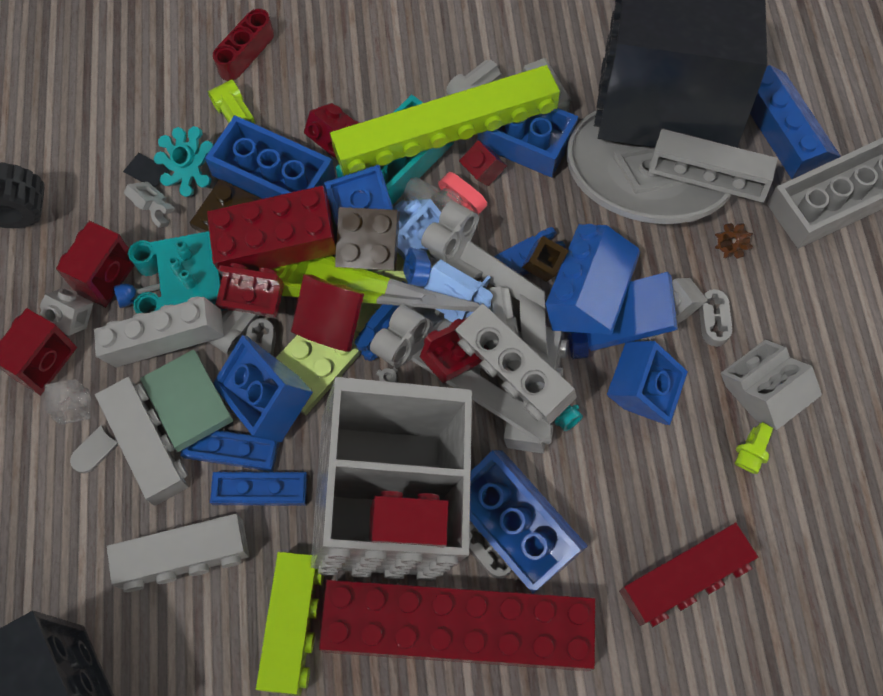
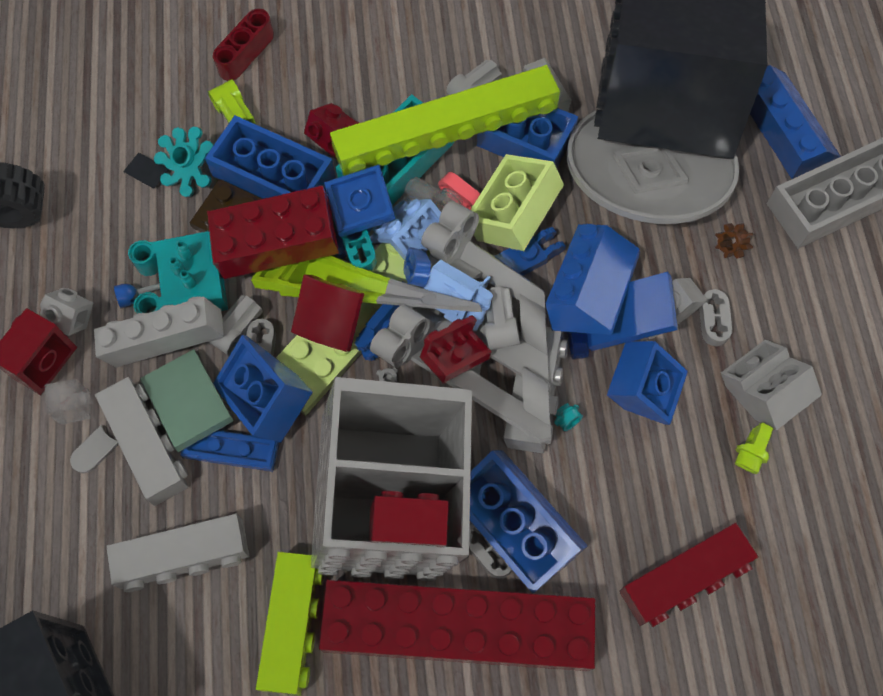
(96, 263): dark red brick -> none
(148, 197): light grey plate -> none
(249, 290): dark red bracket -> none
(259, 488): blue tile -> none
(367, 239): dark brown plate -> none
(483, 163): dark red brick -> none
(486, 326): light grey brick -> none
(516, 201): none -> yellowish green brick
(545, 258): dark brown brick -> none
(713, 165): light grey brick -> none

